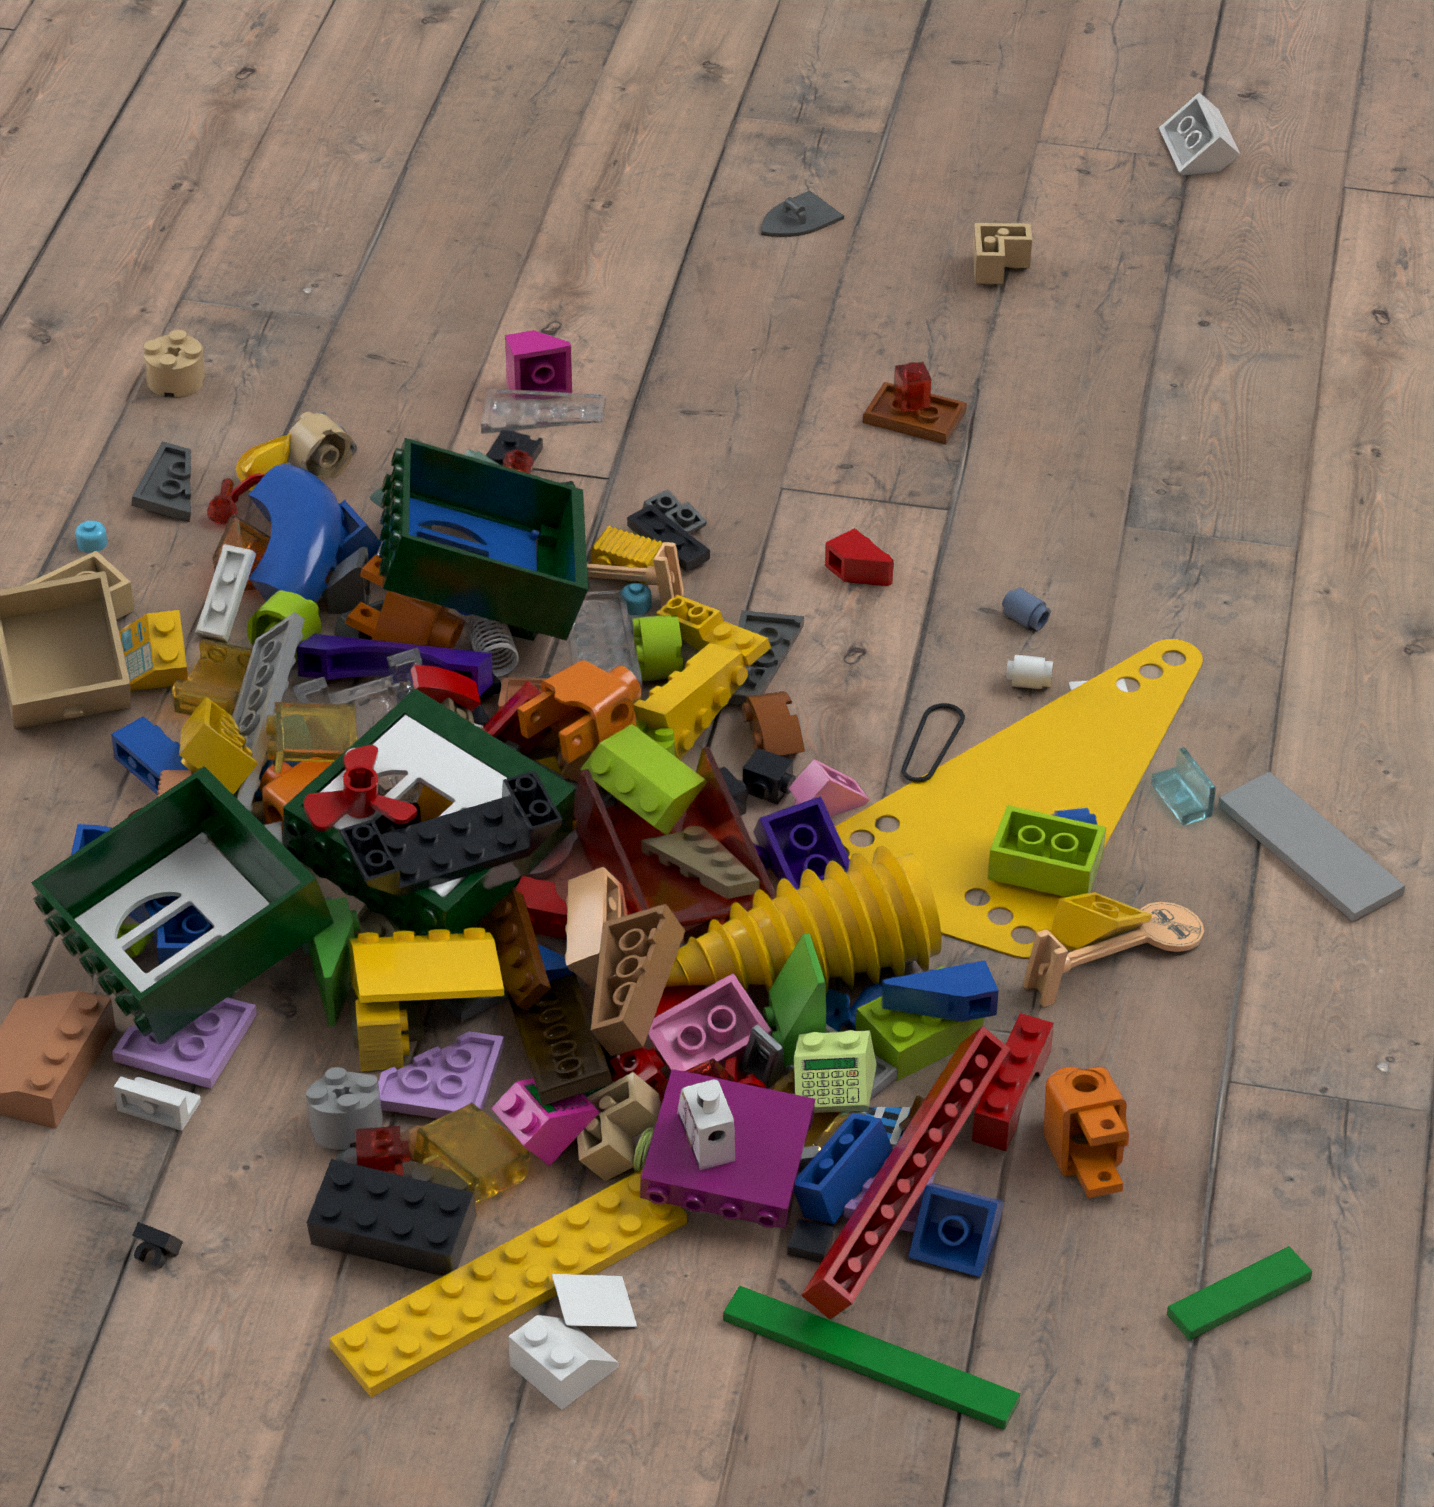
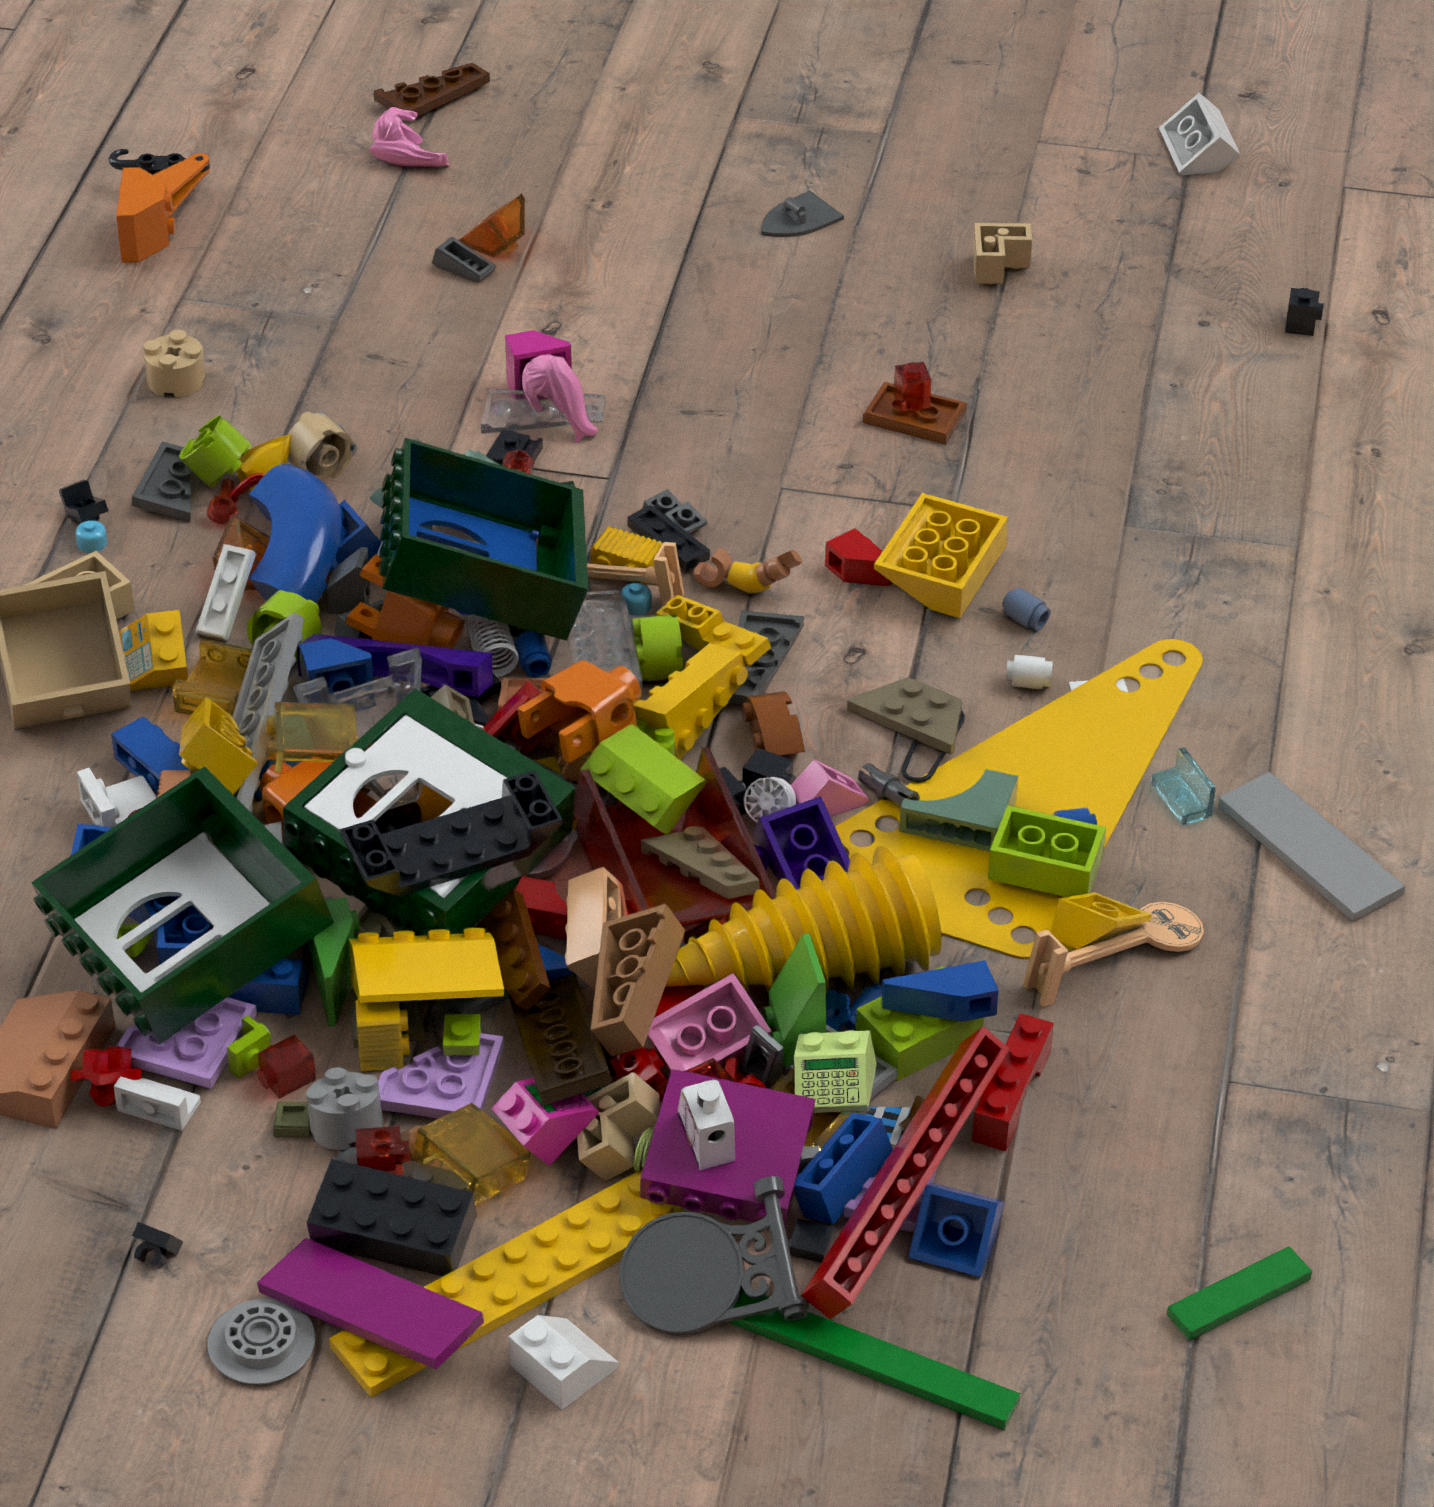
(81, 503): none -> black bracket
(104, 1070): none -> red hips
(112, 803): none -> white bracket
(149, 195): none -> orange slope
(215, 451): none -> lime brick
(244, 1051): none -> lime bracket
(260, 1330): none -> light grey wheel
(278, 988): none -> blue slope
(286, 1066): none -> clear red brick
(291, 1120): none -> olive tile
(336, 662): none -> blue slope
(358, 795): red piece -> none
(371, 1303): none -> magenta tile
(396, 142): none -> bright pink hair
(433, 90): none -> reddish brown wing
(443, 683): red slope -> none
(457, 259): none -> dark grey slope
(462, 1034): none -> lime bracket
(498, 230): none -> clear orange slope
(533, 653): none -> blue brick
(555, 380): none -> bright pink hair
(594, 1300): white sticker -> none
(690, 1271): none -> dark grey piece
(745, 576): none -> nougat piece
(769, 797): none -> white wheel
(886, 785): none -> dark grey pin
(912, 711): none -> dark tan wing
(943, 552): none -> yellow slope
(966, 818): none -> sand green arch
(1093, 1106): orange piece -> none
(1303, 311): none -> black brick

